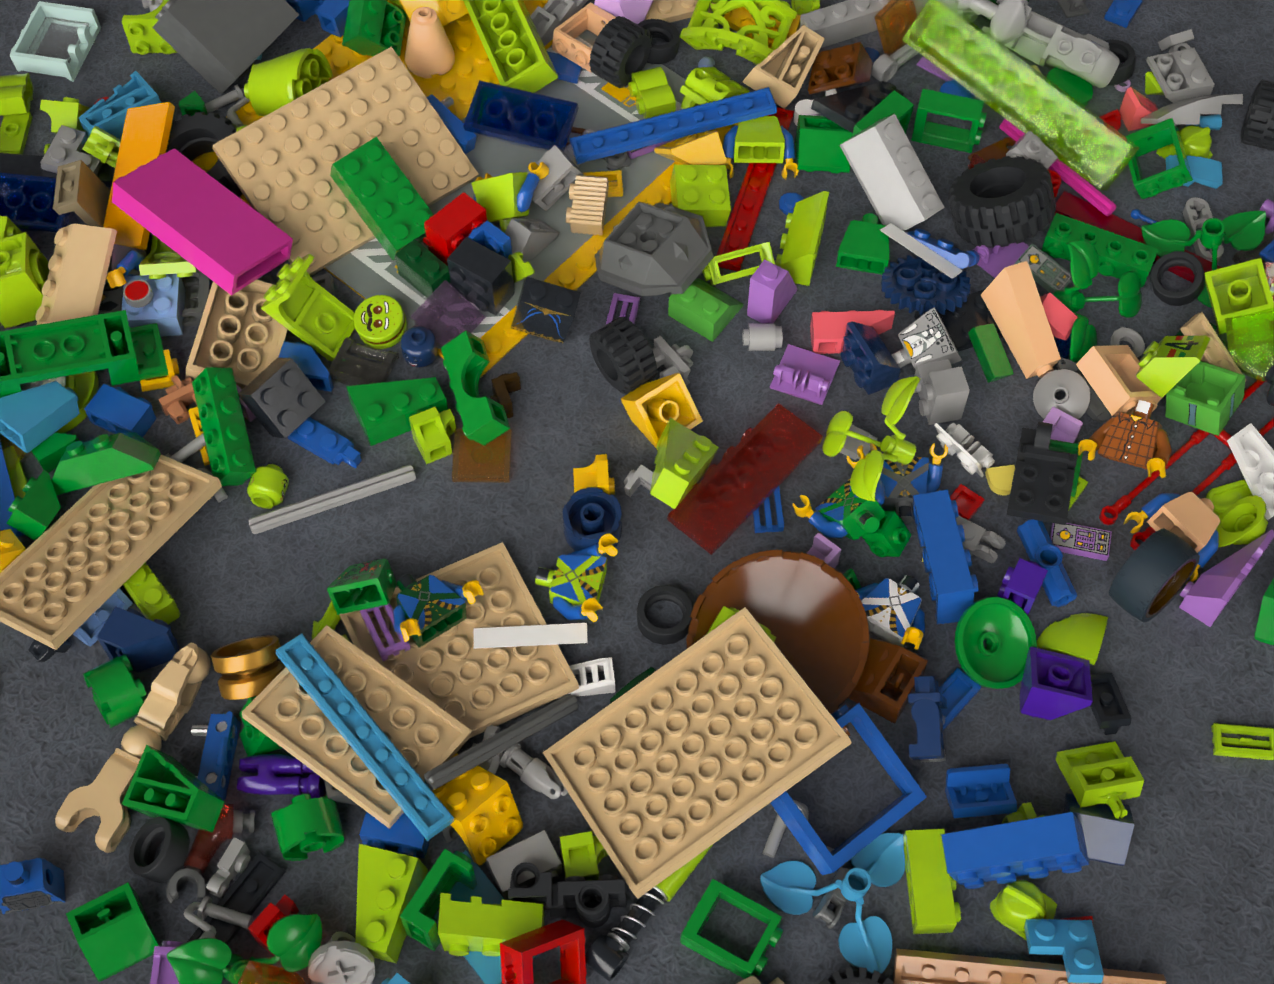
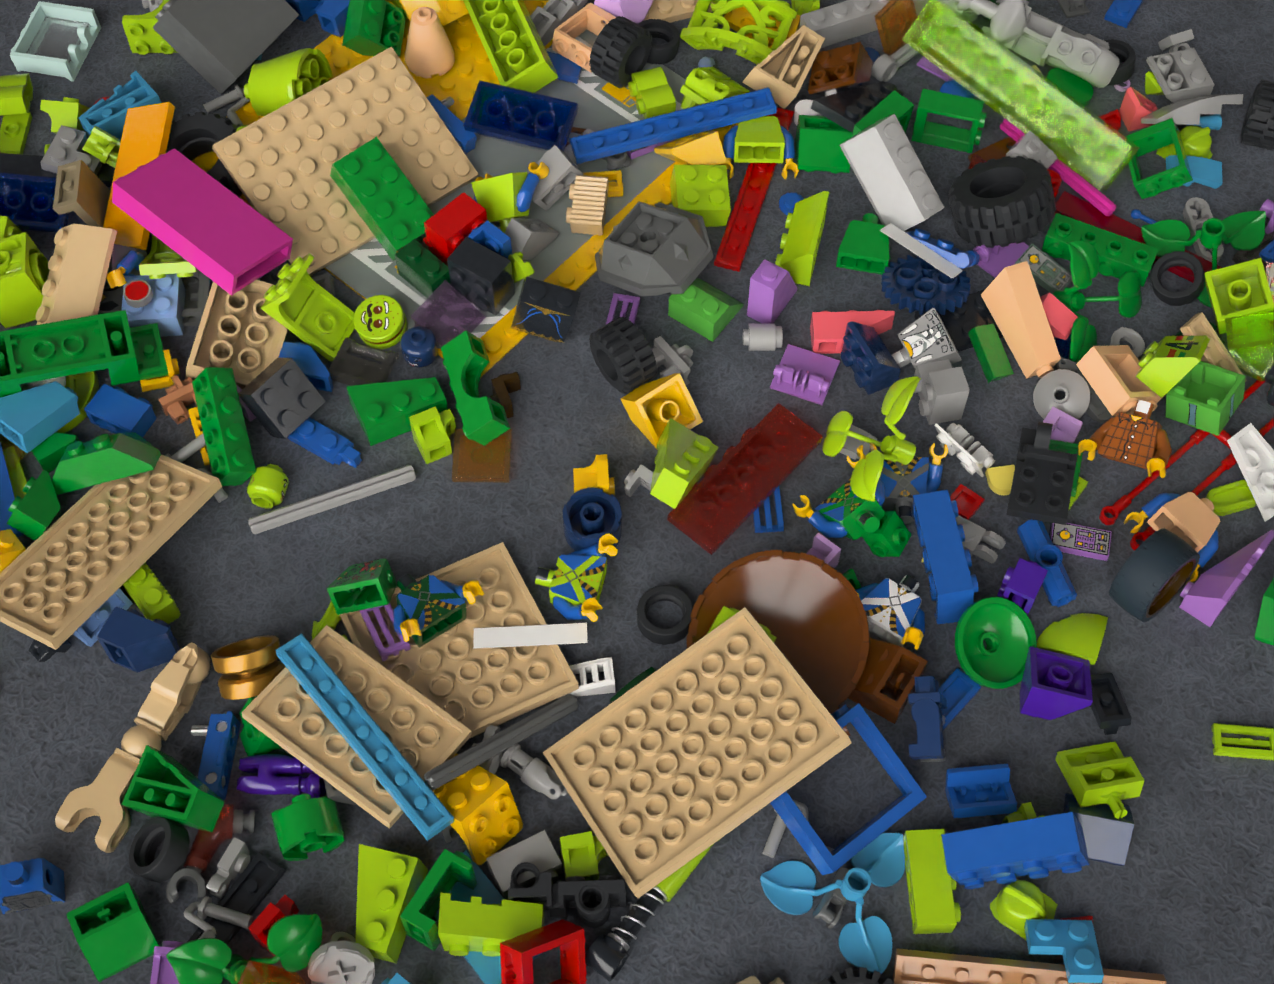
(115, 690): green brick -> none
(192, 104): green slope -> none
(400, 838): blue brick -> none
(691, 934): green window -> none
(712, 272): lime window -> none
(1242, 522): lime piece -> none

